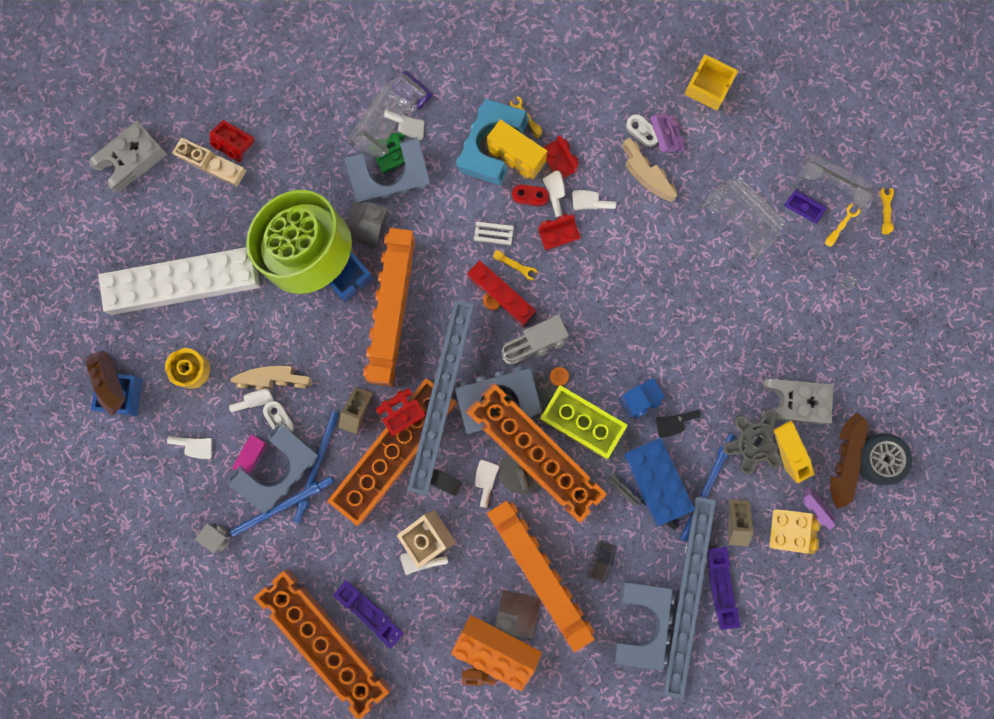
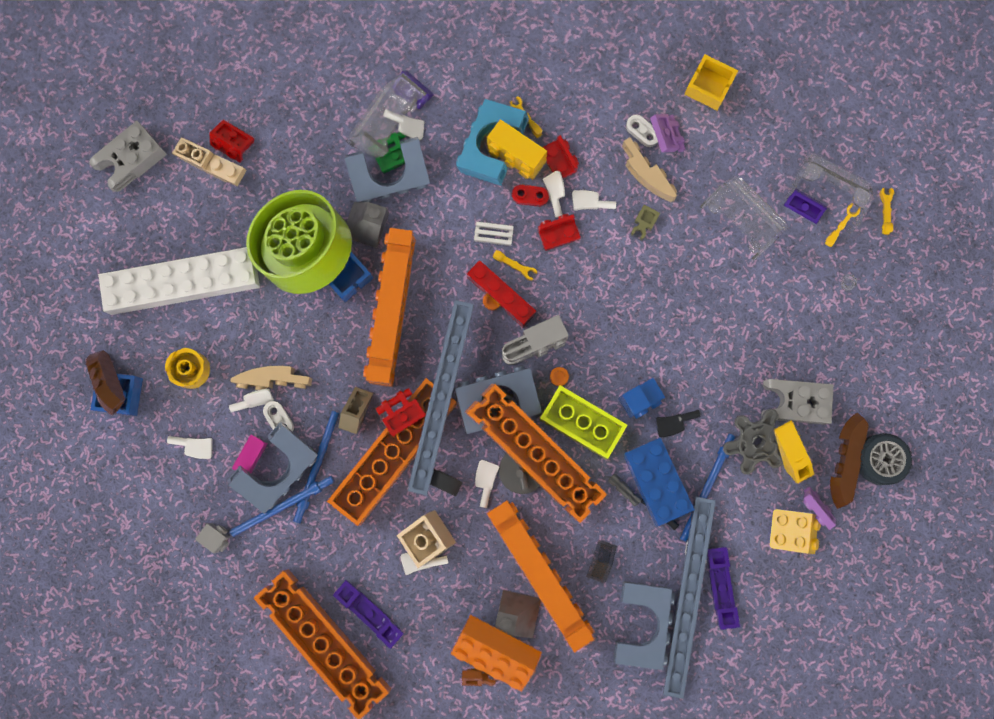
(645, 220): none -> olive plate
(740, 523): dark tan arch -> none

